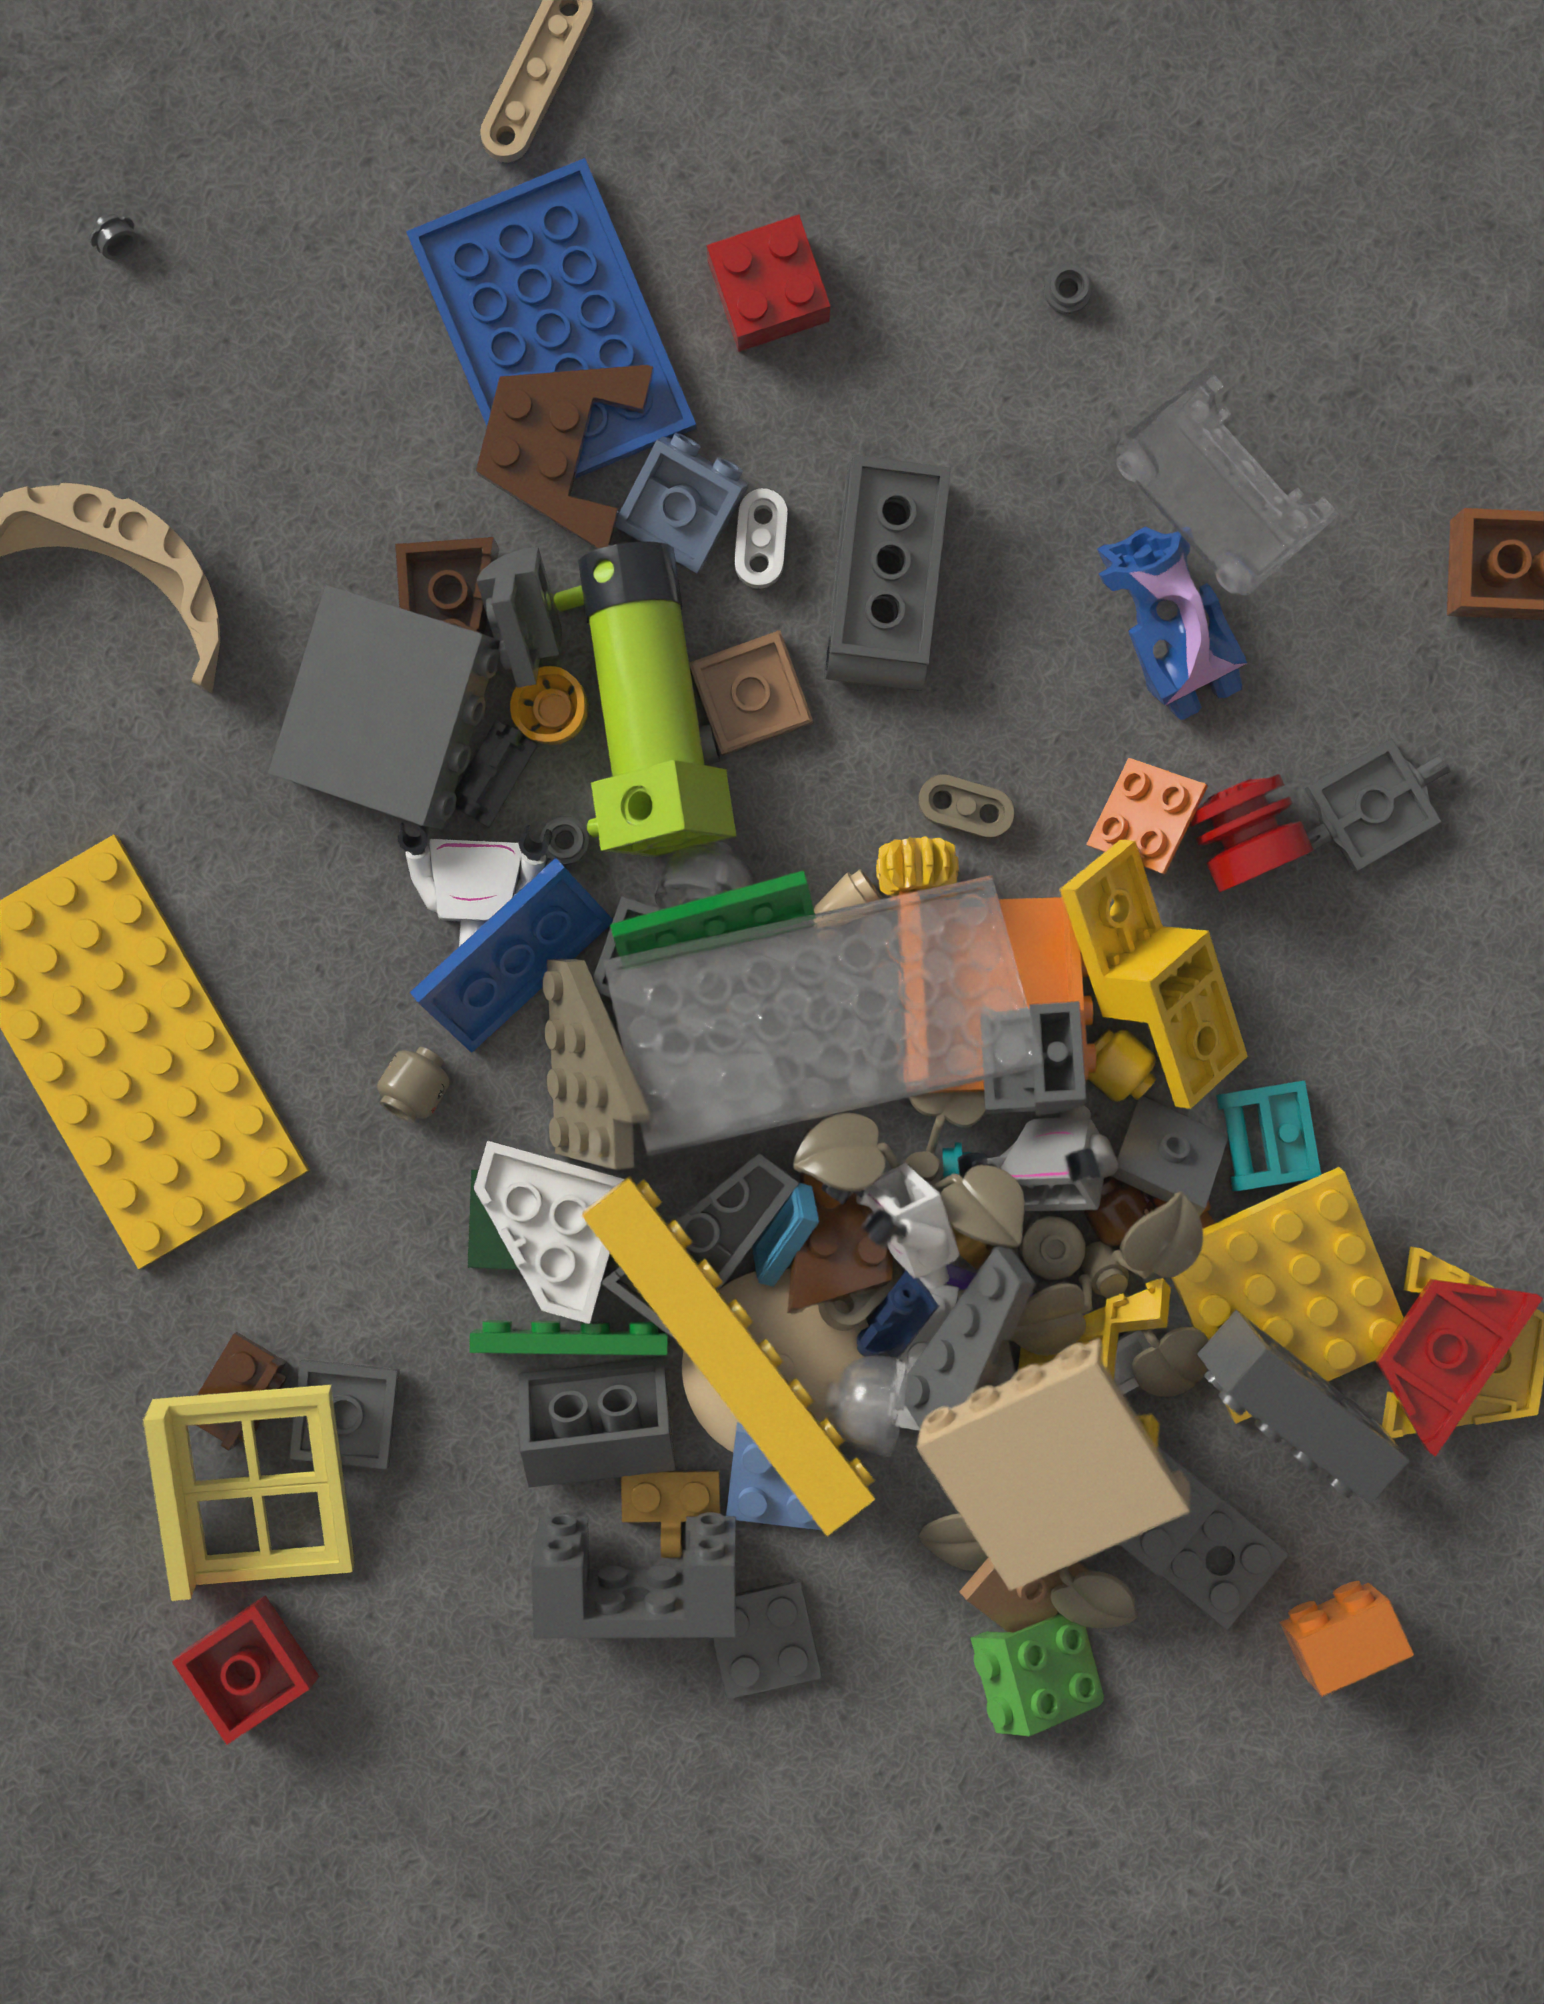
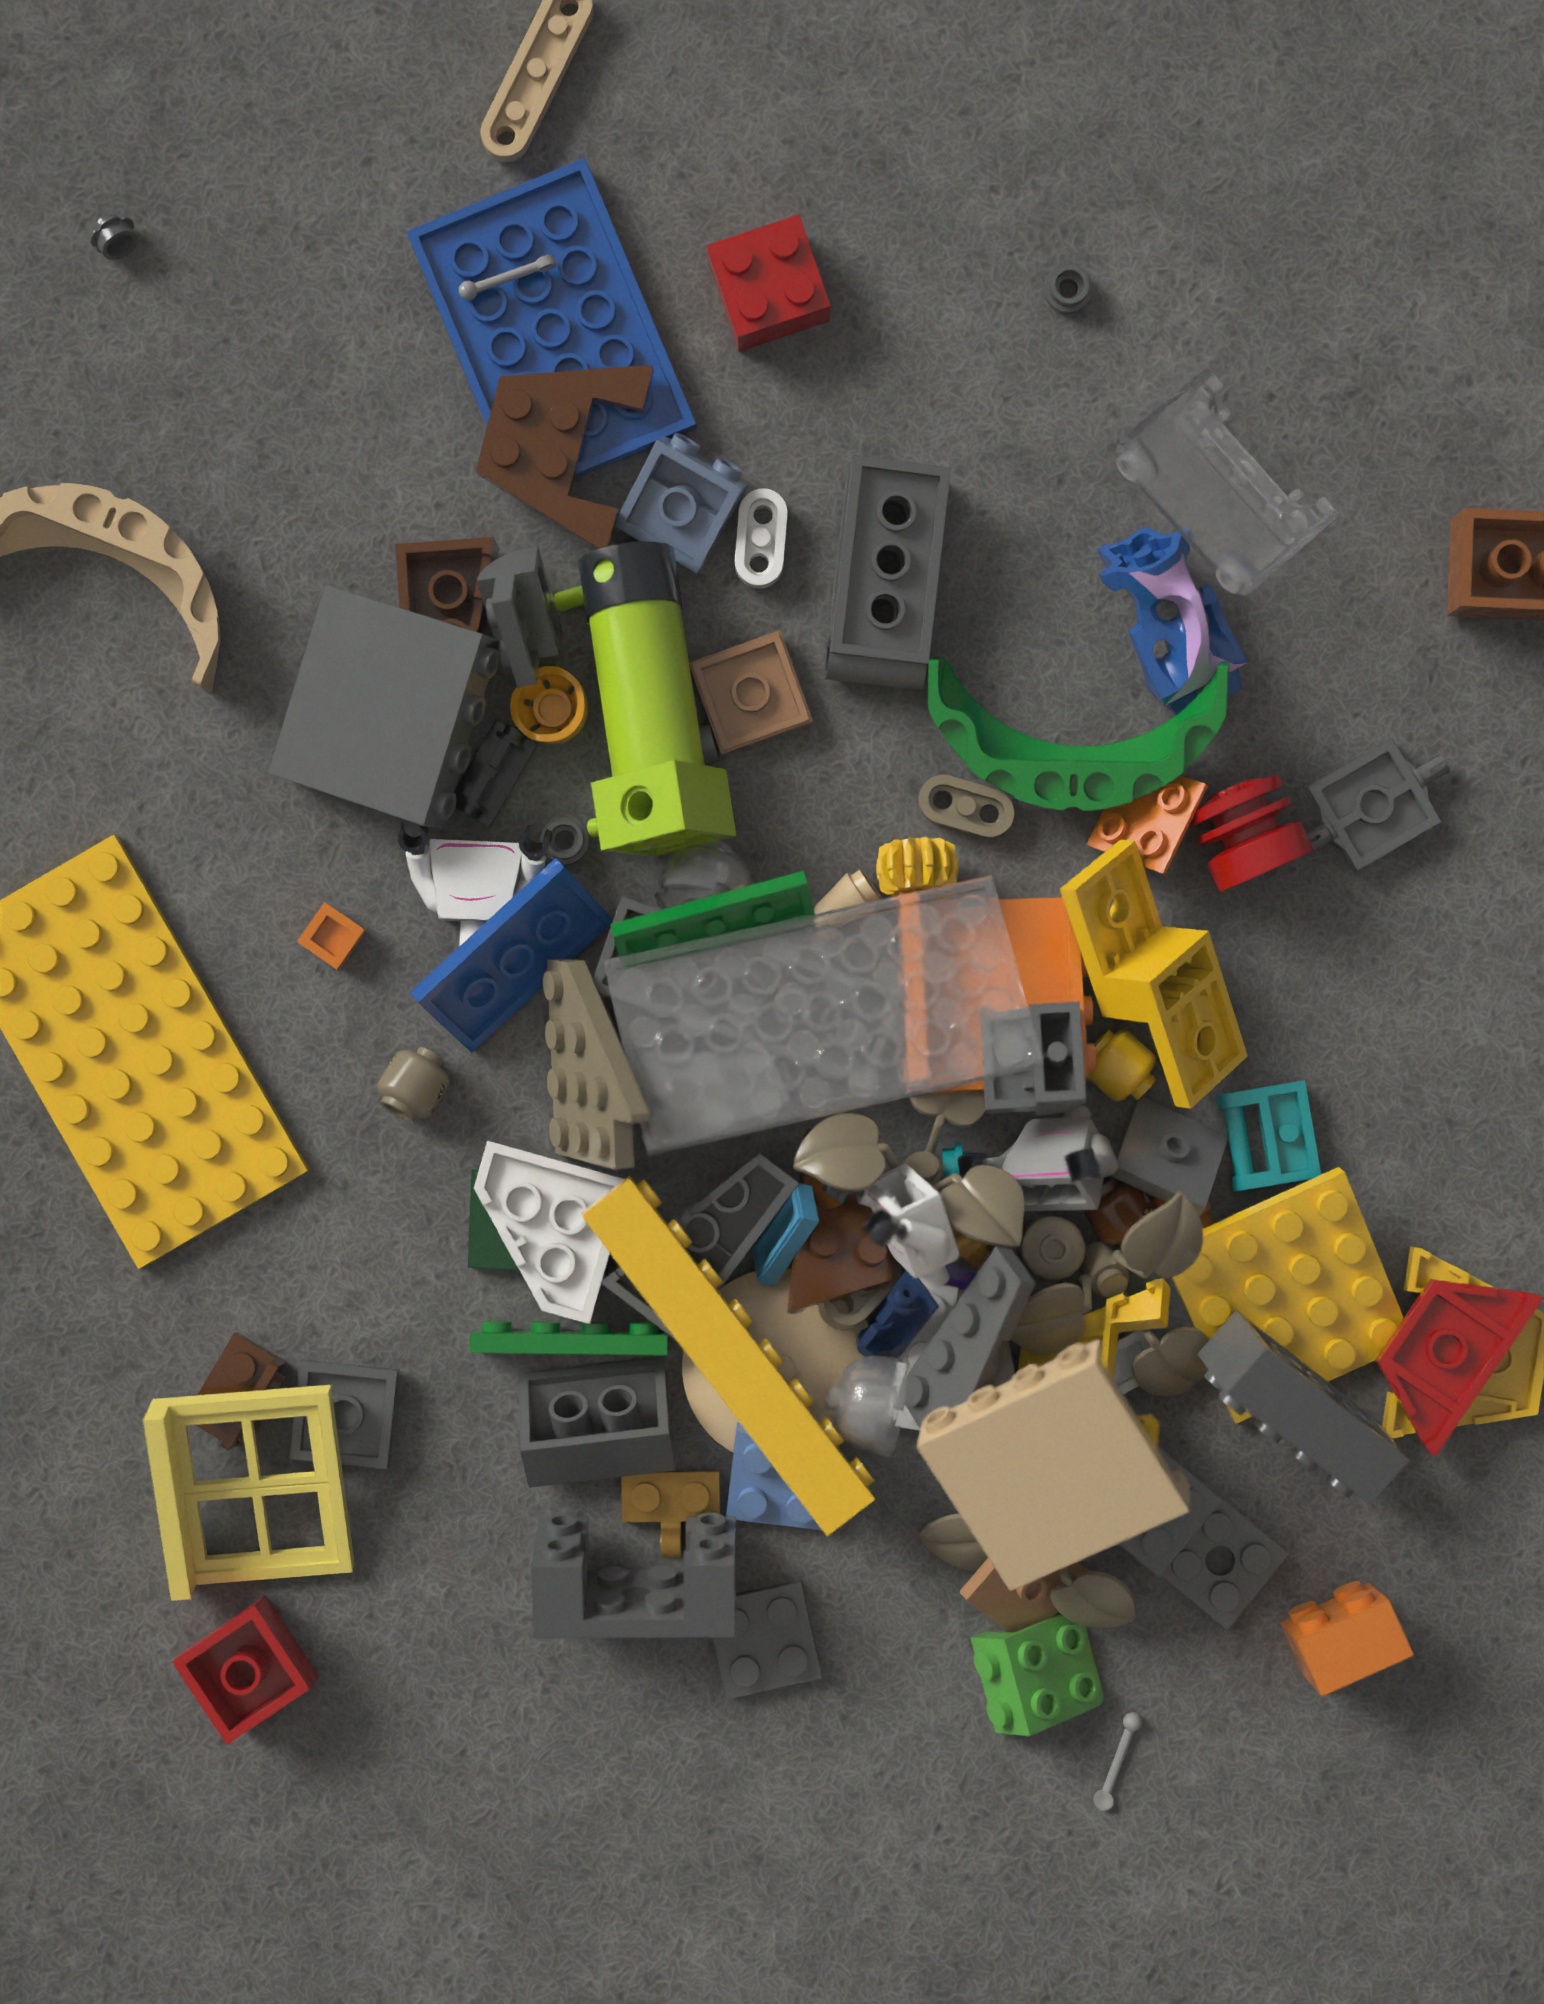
(332, 936): none -> orange plate
(469, 290): none -> light grey hinge
(1067, 774): none -> green windscreen
(1103, 1798): none -> light grey hinge

